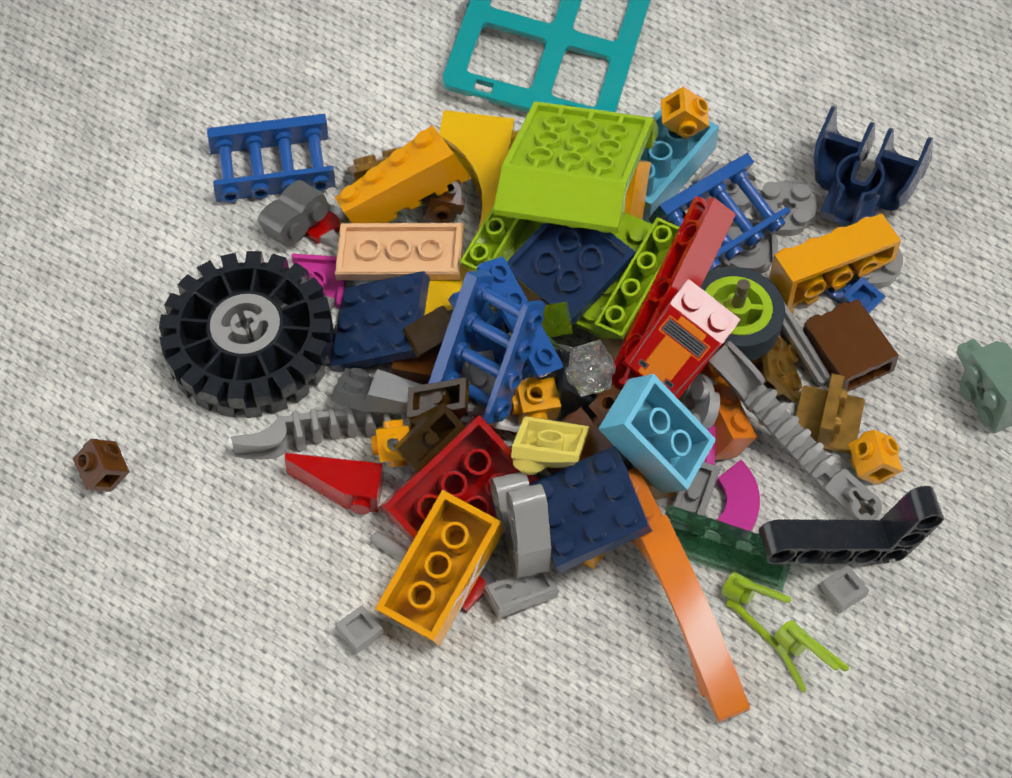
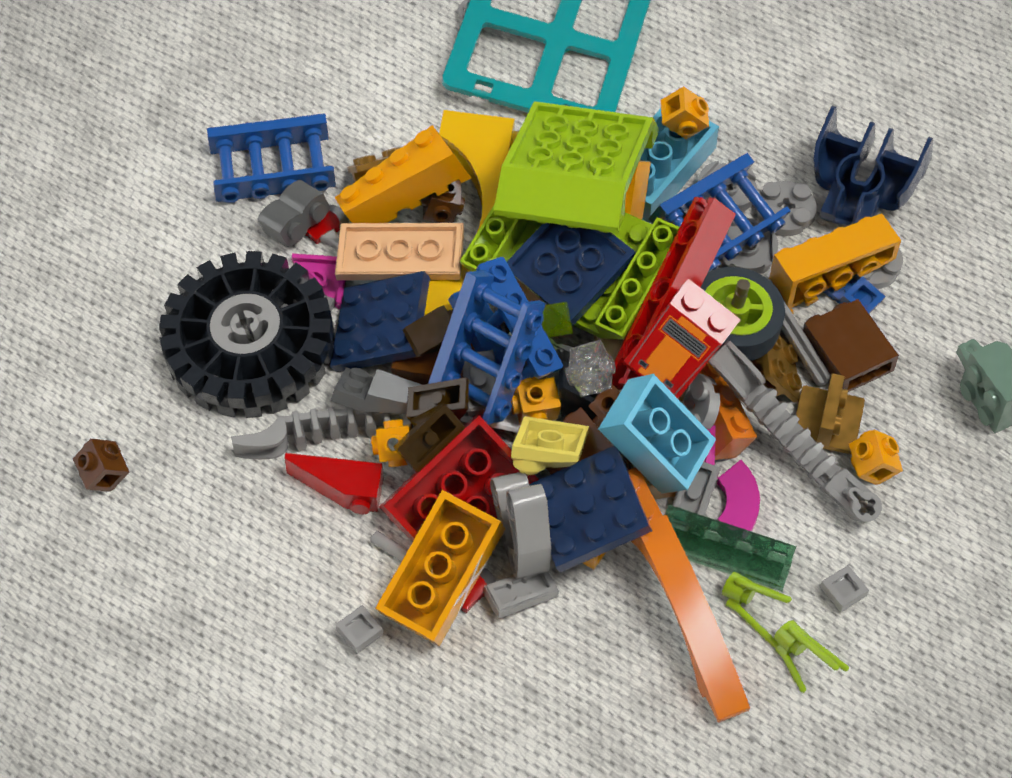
(854, 540): black beam -> none

